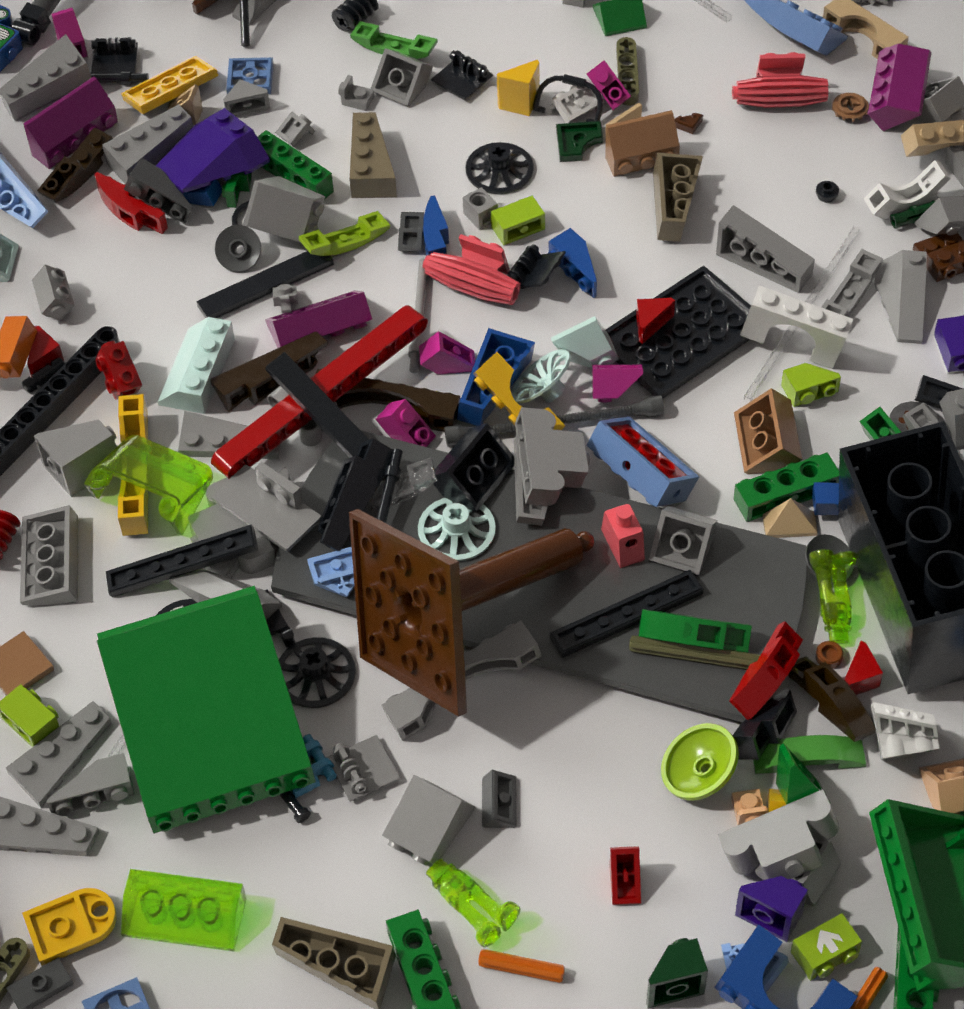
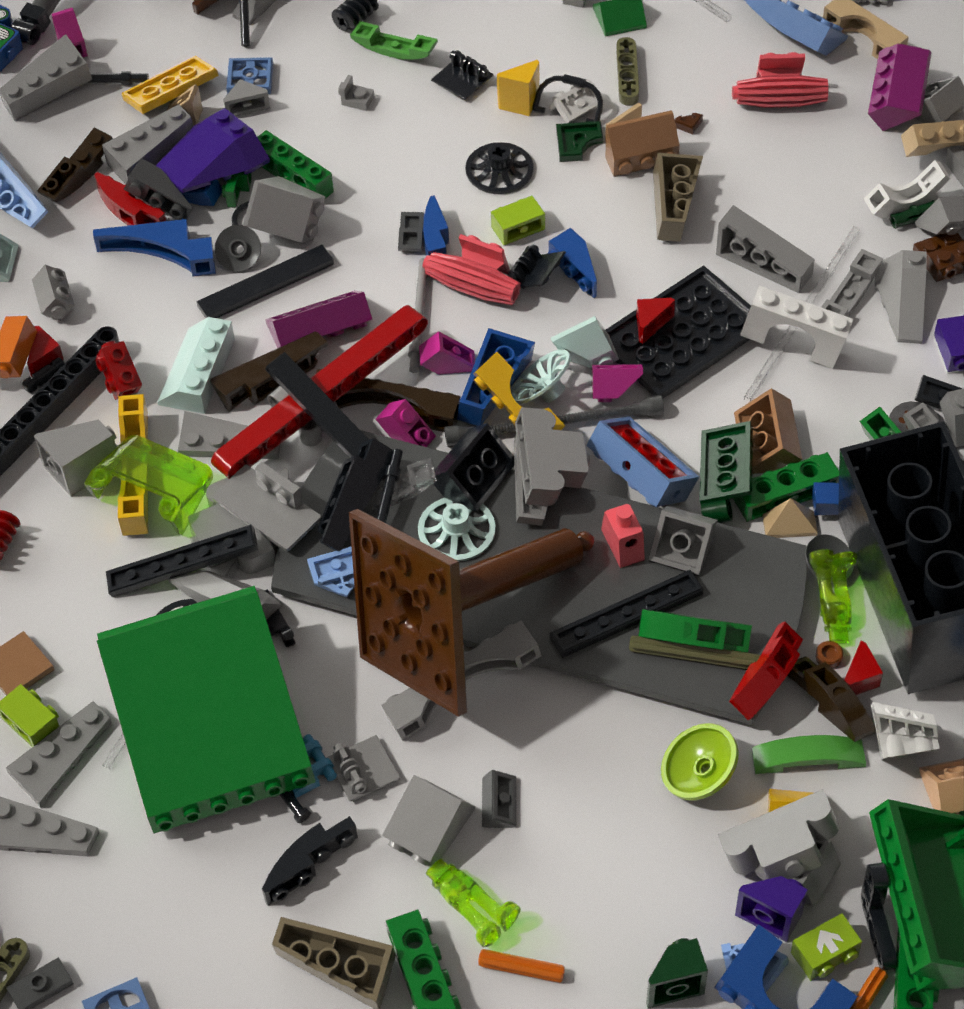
(49, 557): light grey slope -> none
(68, 122): magenta slope -> none
(69, 923): yellow plate -> none
(99, 783): light grey slope -> none
(114, 57): black hinge -> none
(160, 239): none -> blue arch
(182, 910): clear neon green slope -> none
(285, 296): light grey plate -> none
(294, 128): light grey bracket -> none
(297, 863): none -> black slope
(315, 667): black wheel -> none
(346, 239): lime slope -> none
(369, 163): dark tan wedge -> none
(400, 77): light grey slope -> none
(478, 207): light grey brick -> none
(608, 85): dark pink slope -> none
(625, 875): red slope -> none
(730, 481): none -> dark green hinge
(748, 805): light nougat bracket -> none
(765, 726): black slope -> none
(794, 778): green slope -> none
(808, 383): lime slope -> none
(827, 191): black plate -> none
(857, 103): medium nougat gear -> none
(873, 899): none -> black beam

